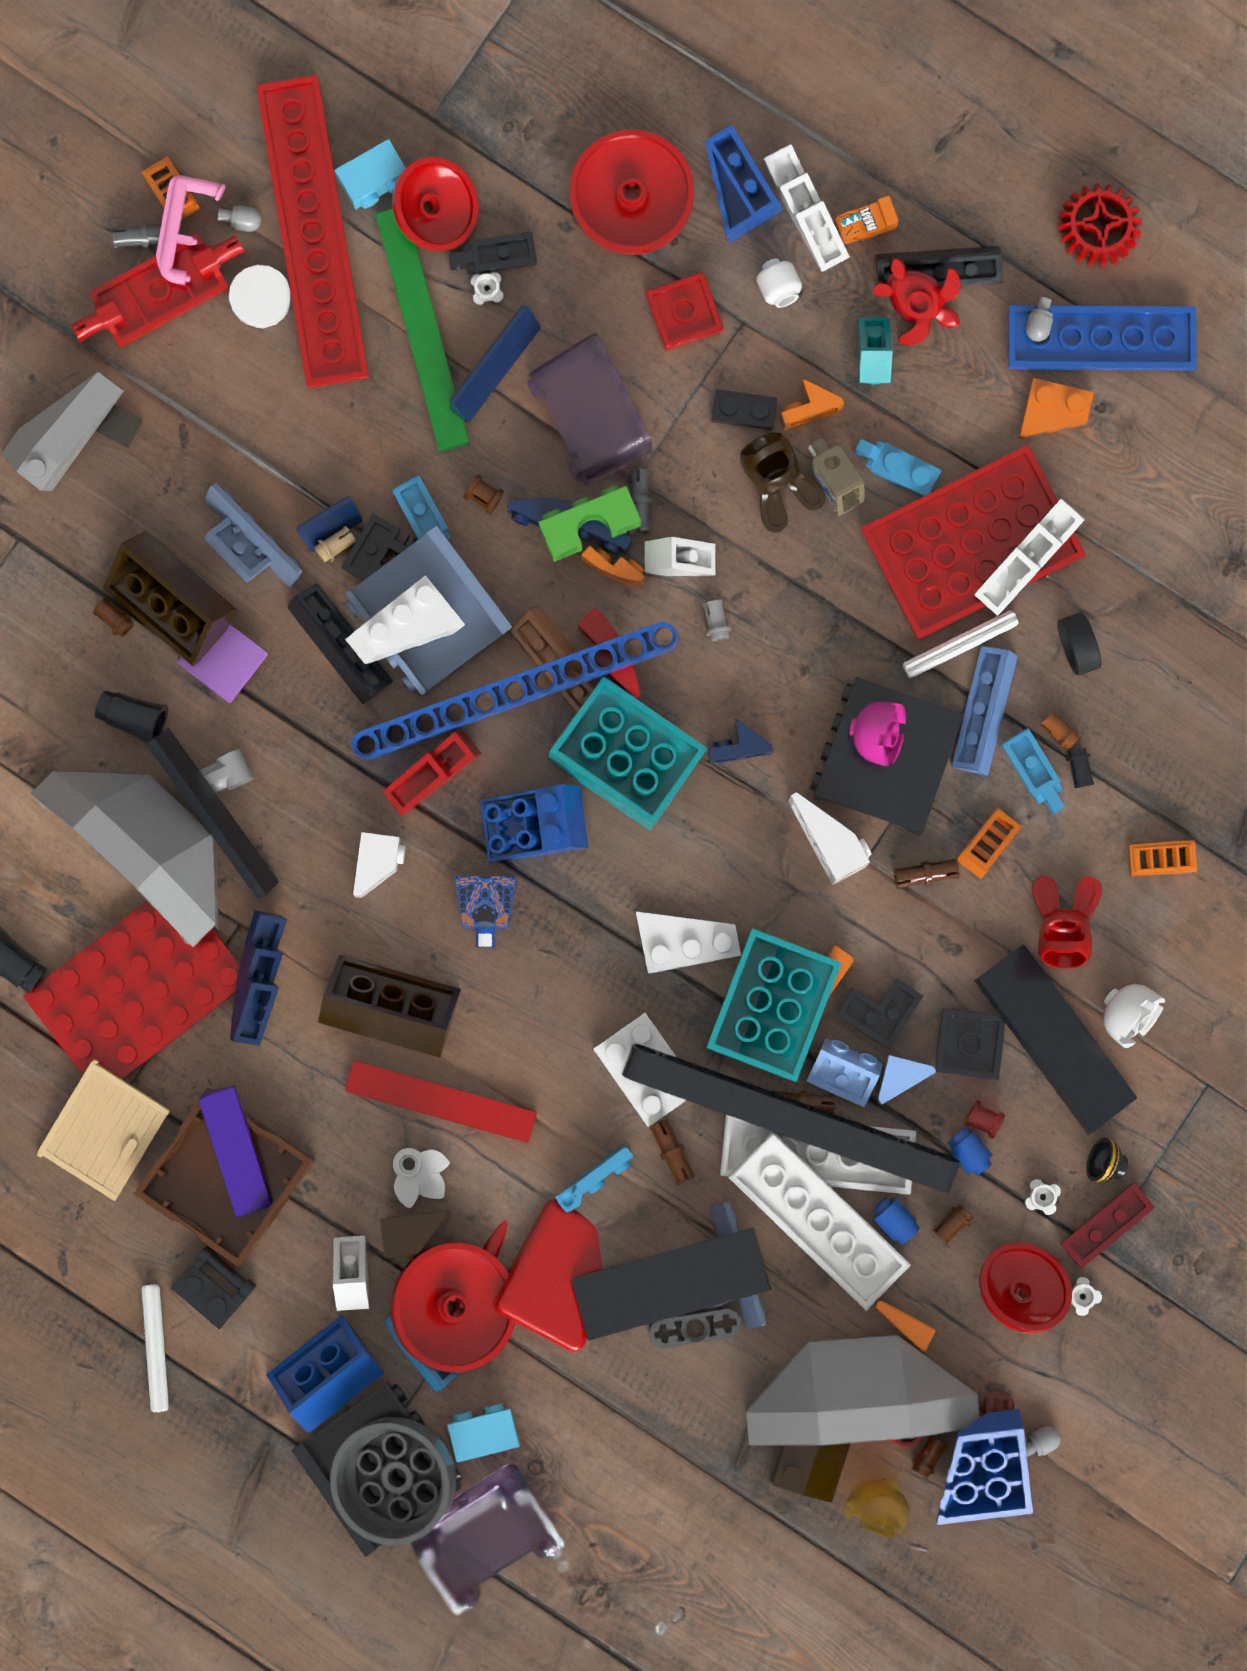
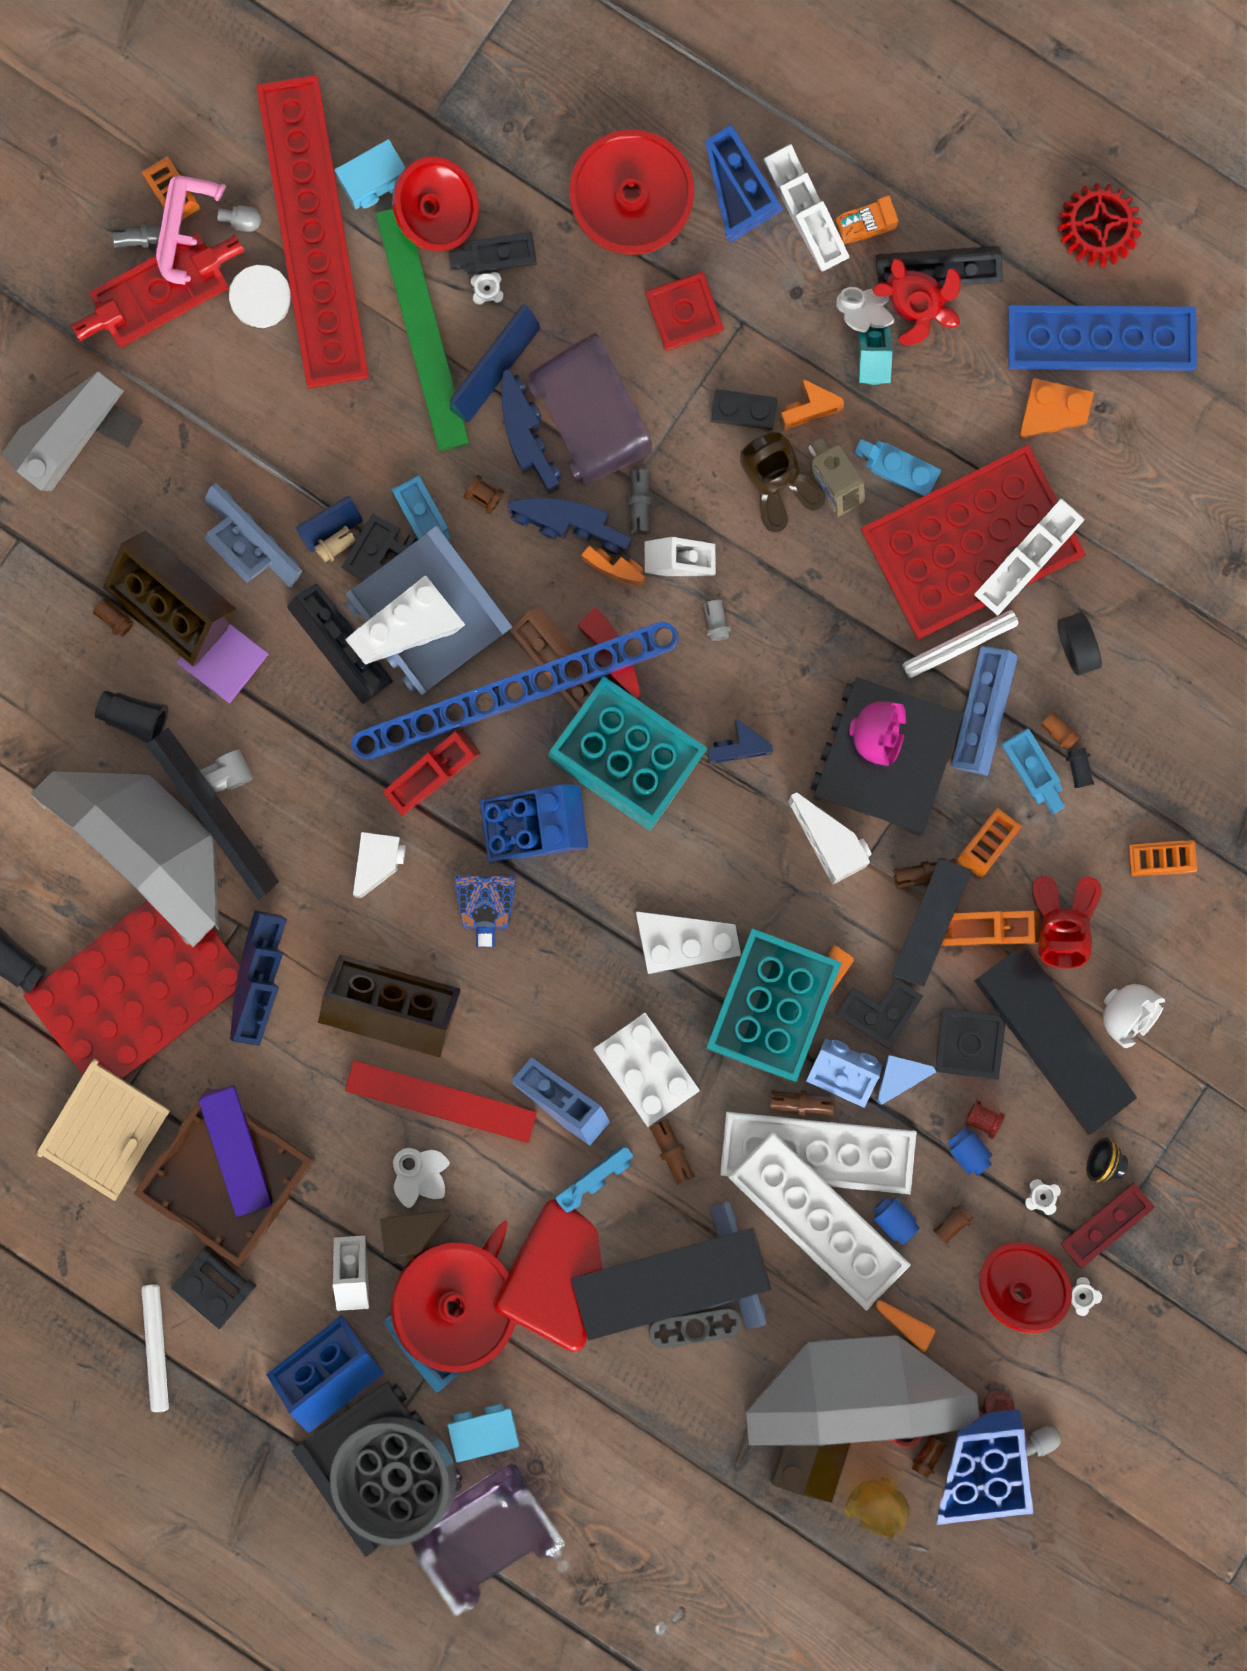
(520, 422): none -> dark blue slope
(562, 1101): none -> medium blue slope
(613, 509): bright green arch -> none
(779, 283): white head -> none
(791, 1118): black beam -> none
(863, 309): none -> white plate
(932, 922): none -> black slope
(993, 928): none -> orange slope
(1040, 320): light grey cylinder -> none

